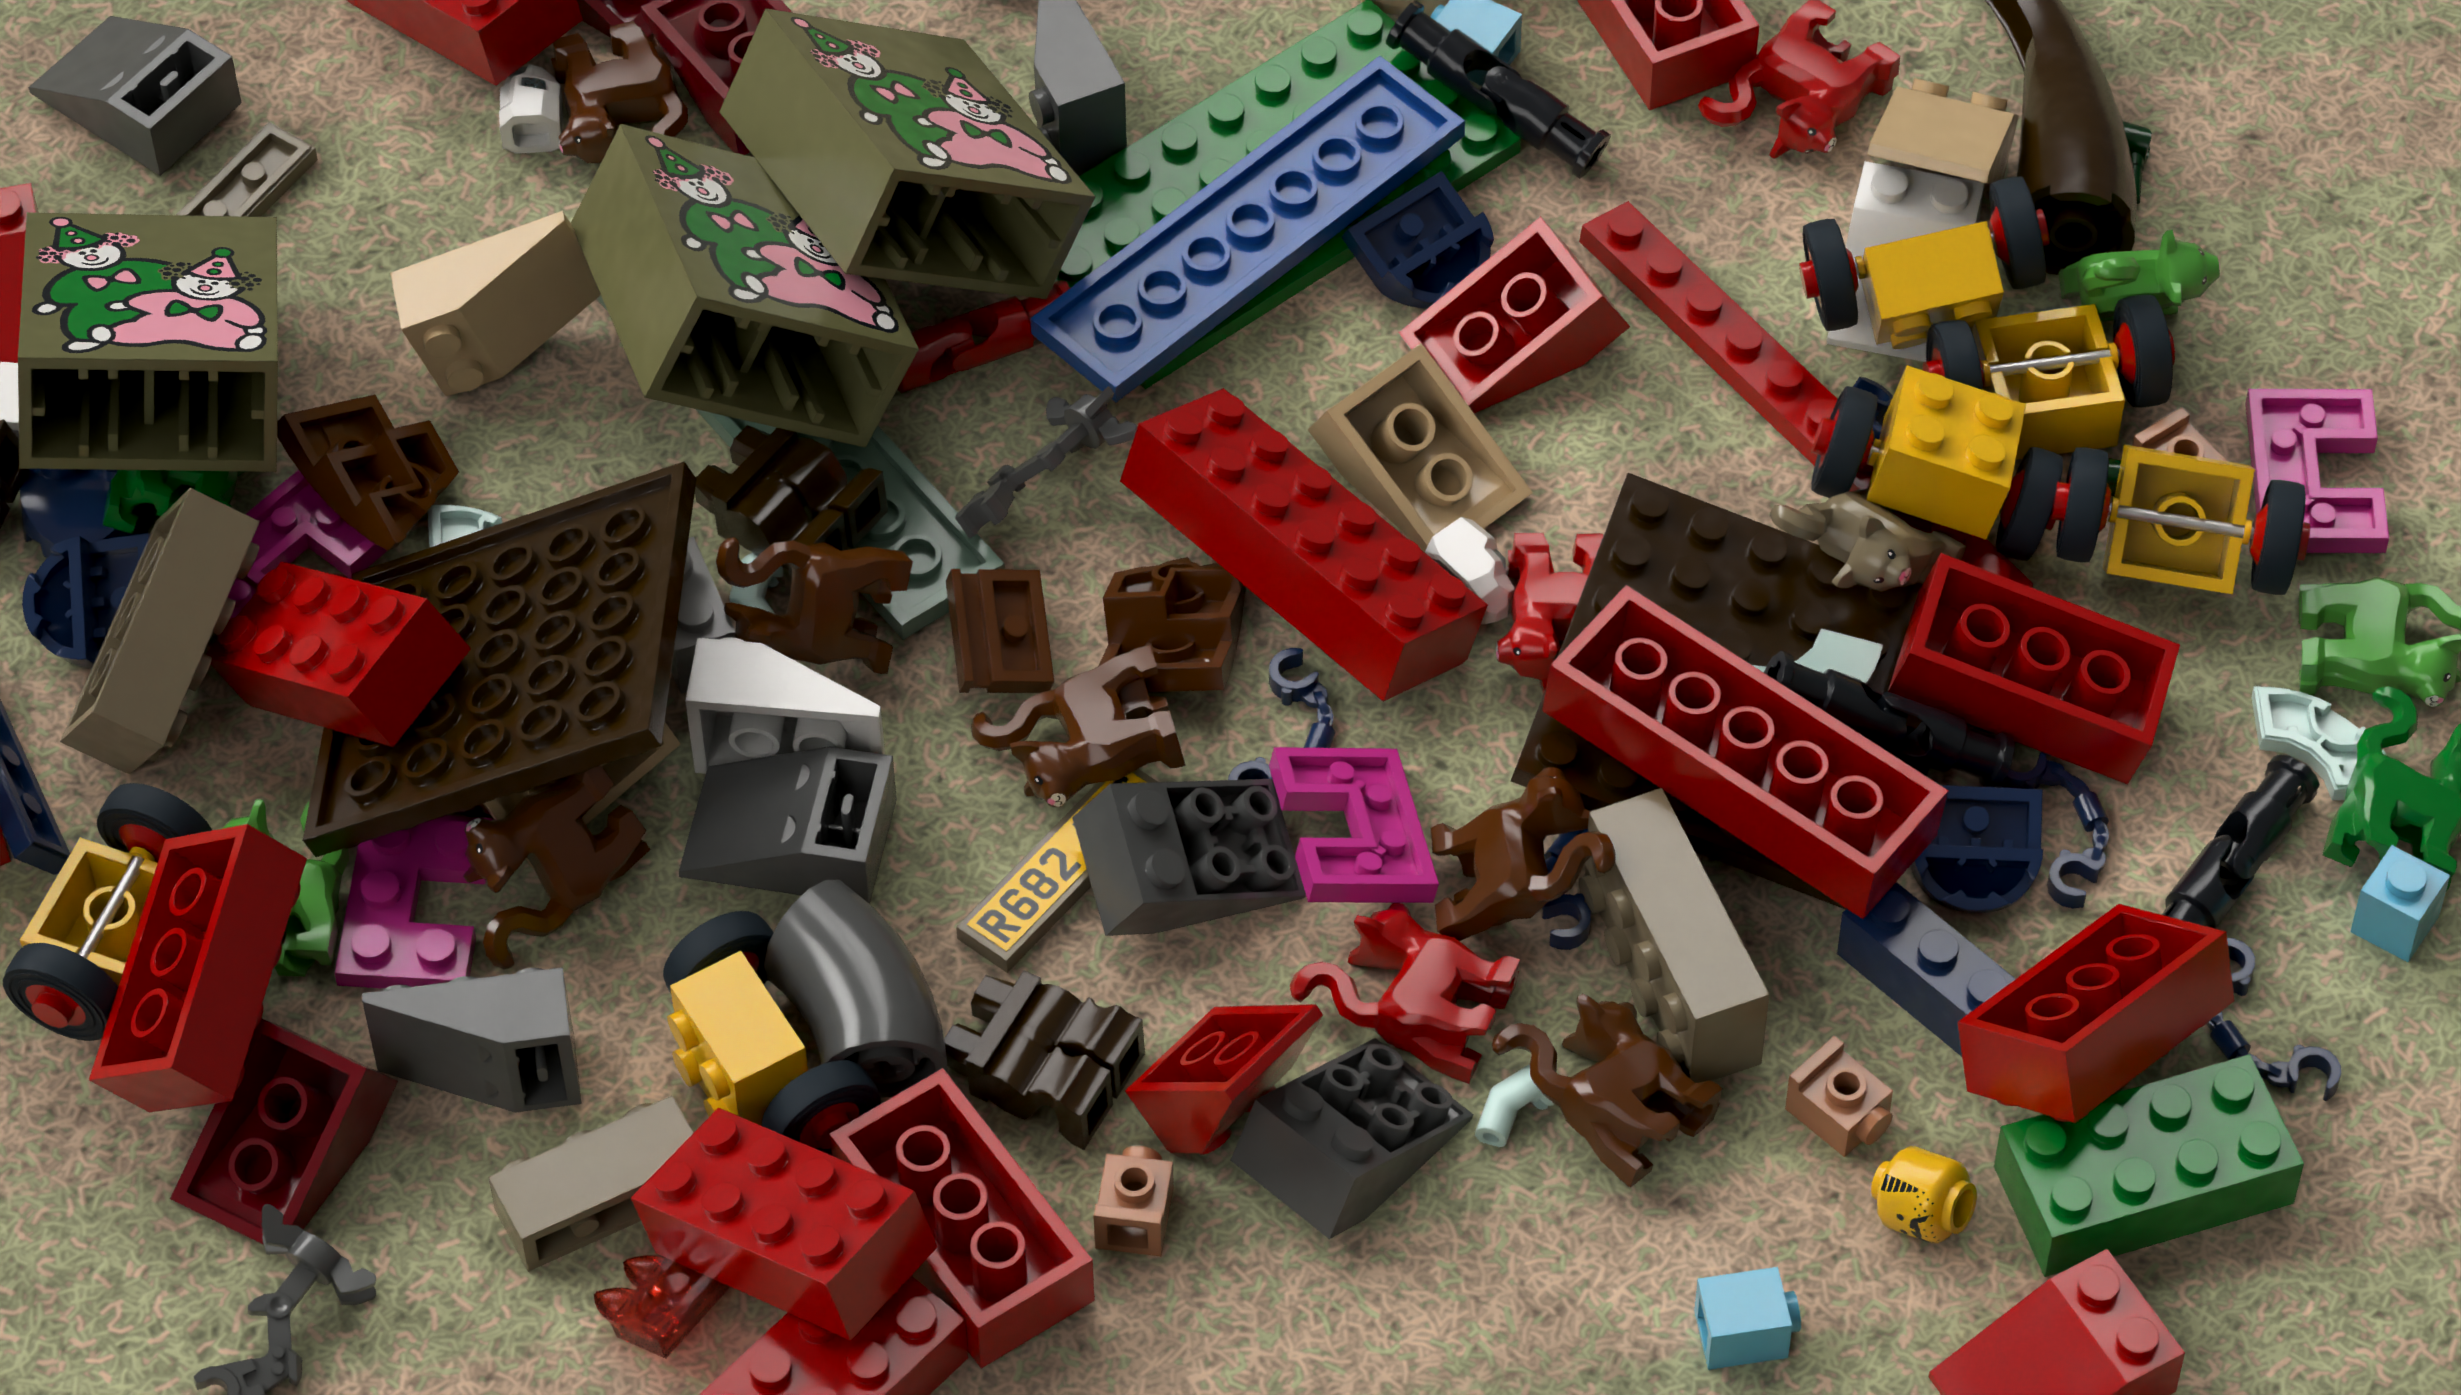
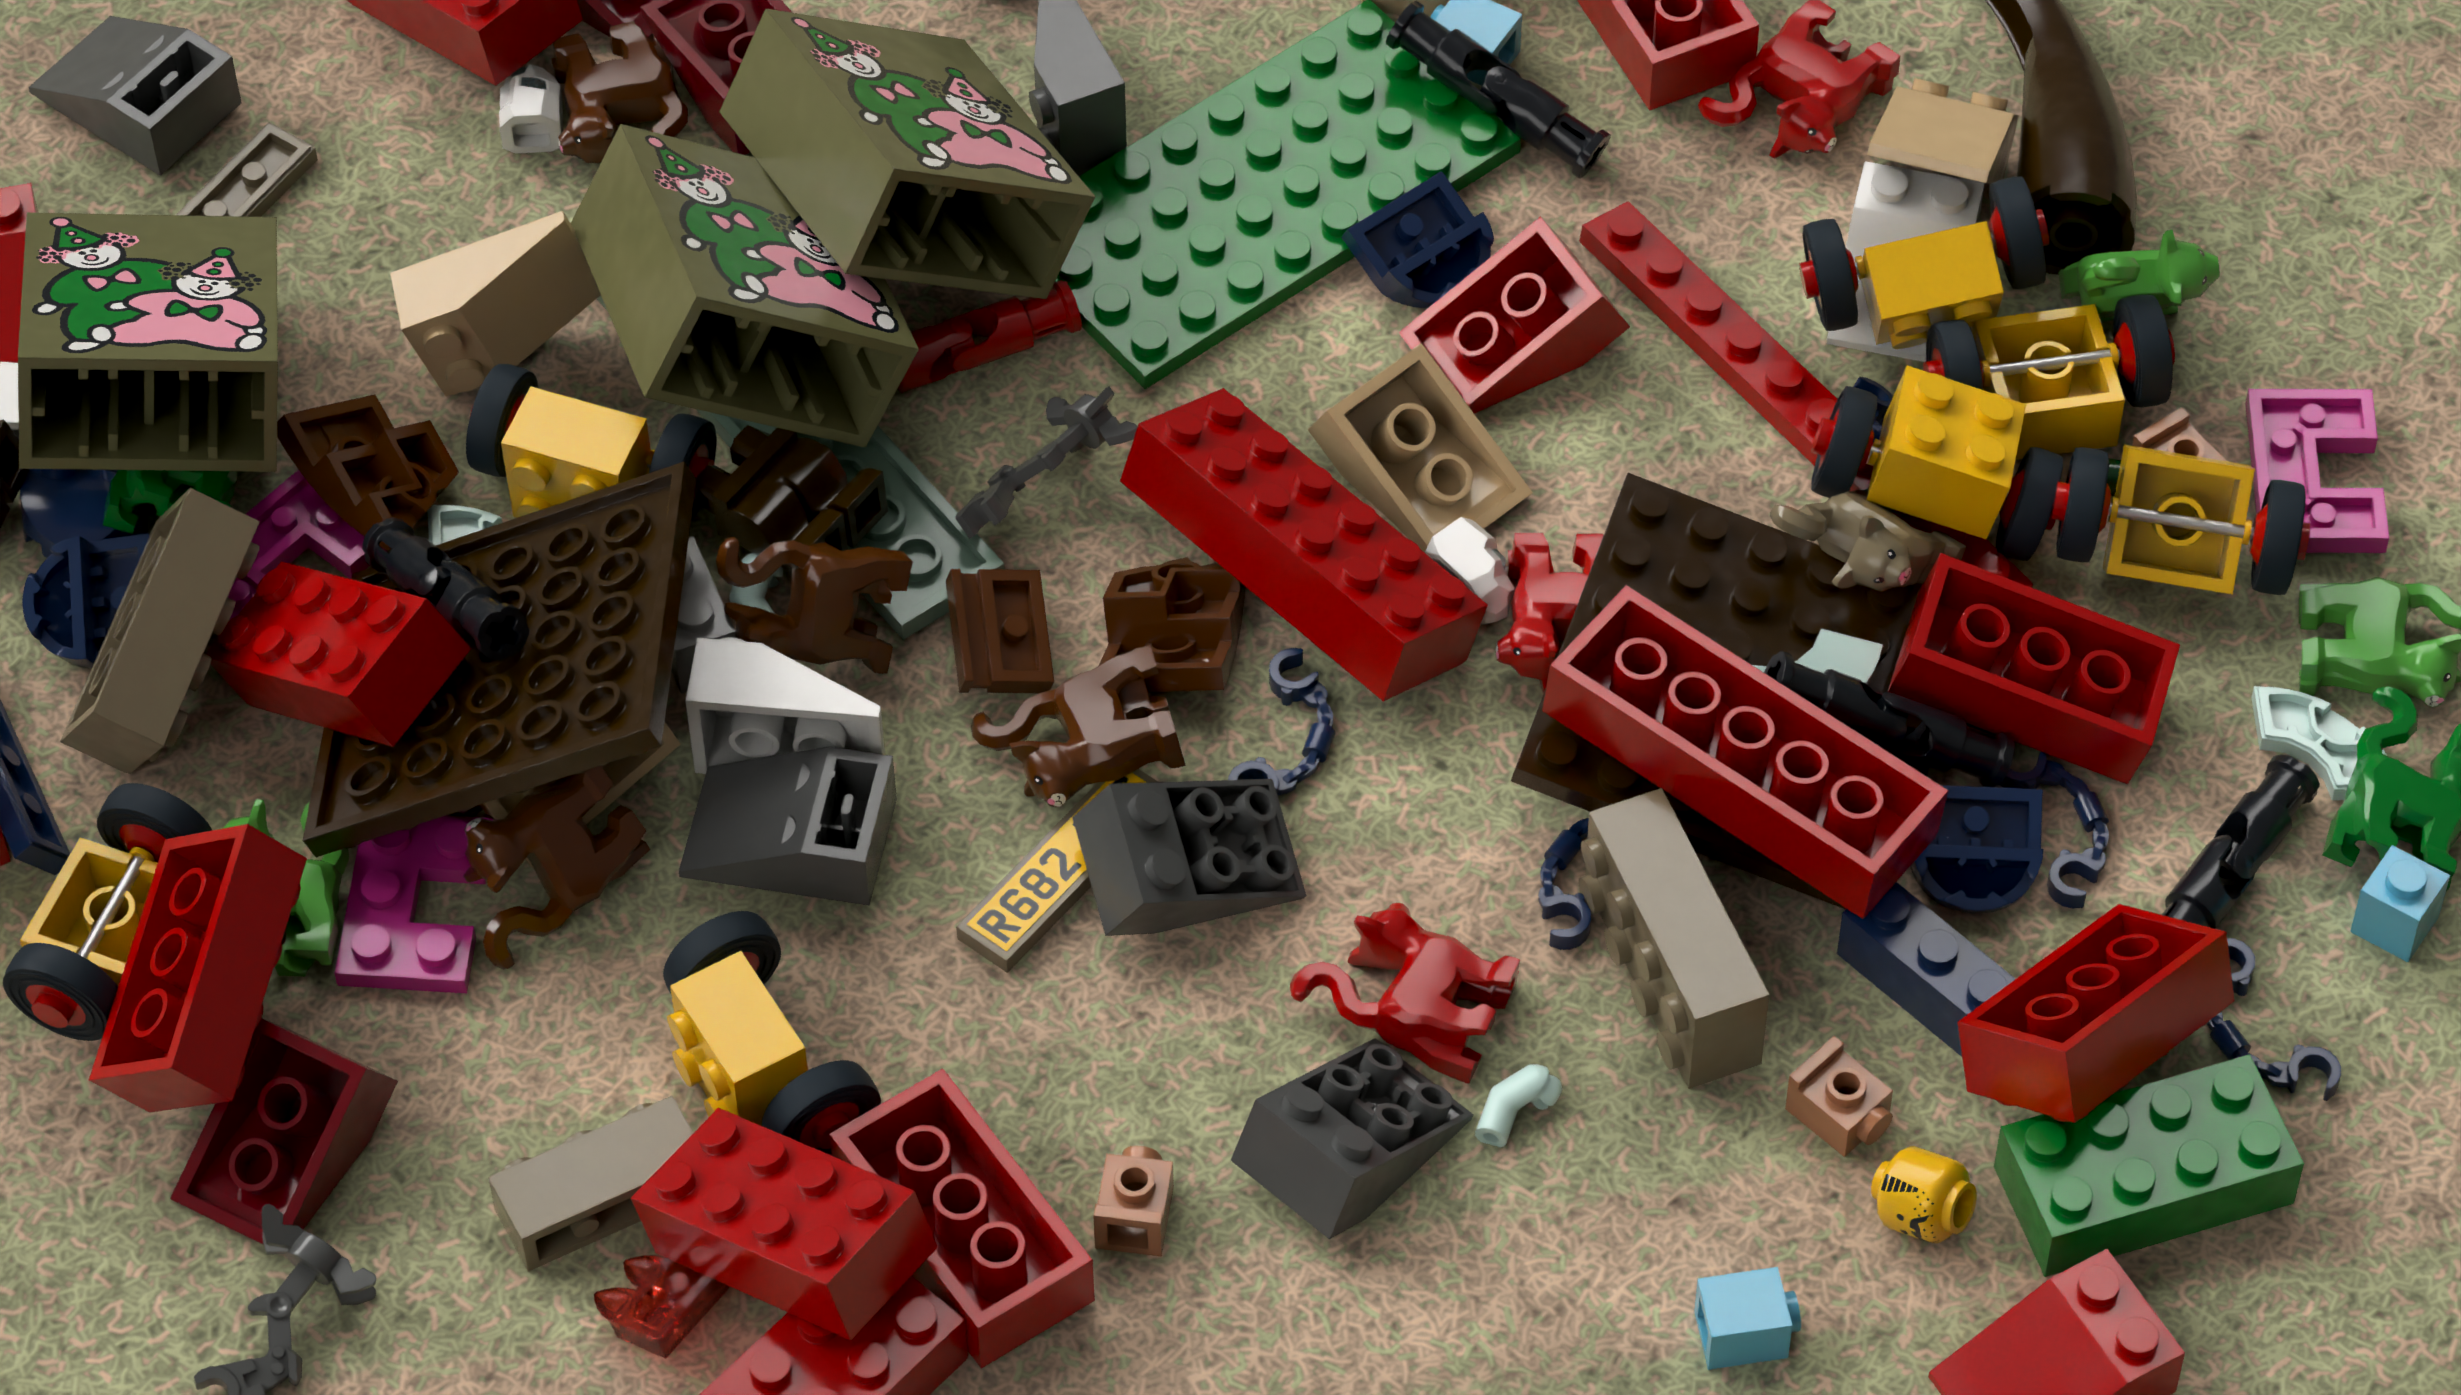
(456, 593): none -> black piece
(481, 1038): dark grey slope -> none
(570, 447): none -> yellow brick
(857, 987): dark grey brick -> none
(1031, 1047): dark brown hips -> none
(1219, 1072): red slope -> none
(1247, 228): plate -> none
(1387, 846): dark pink plate -> none
(1508, 860): reddish brown animal -> none
(1616, 1096): reddish brown animal -> none
(2139, 141): dark green hand -> none

